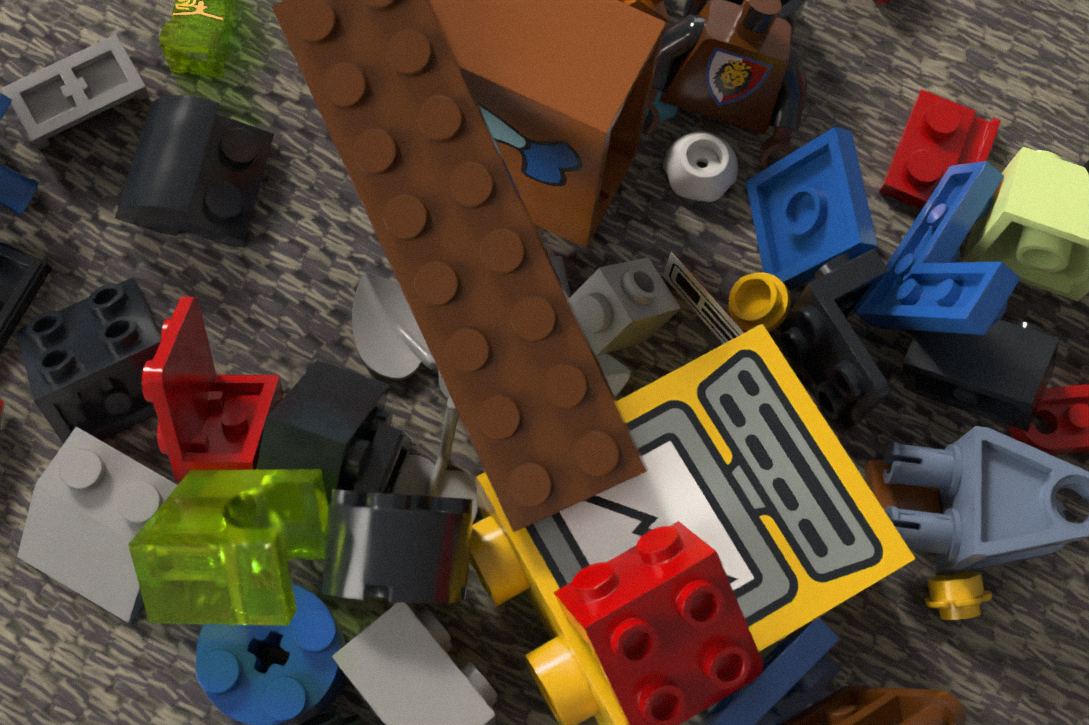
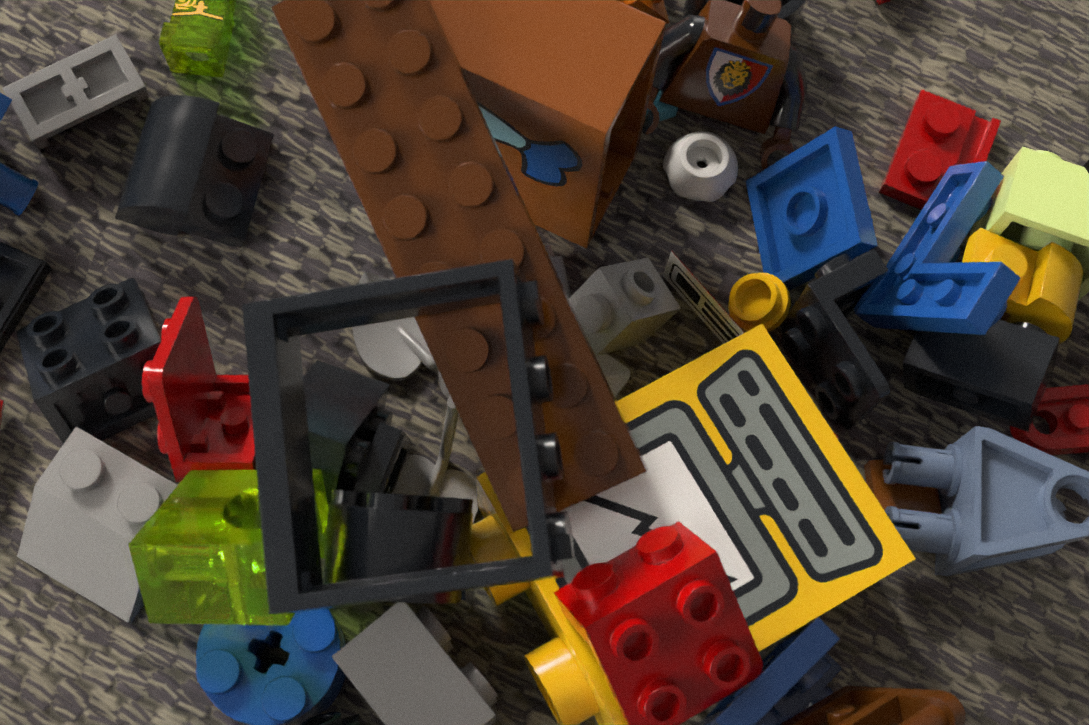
(284, 445): none -> black window
(957, 595): yellow plate -> none
(1047, 282): none -> yellow brick

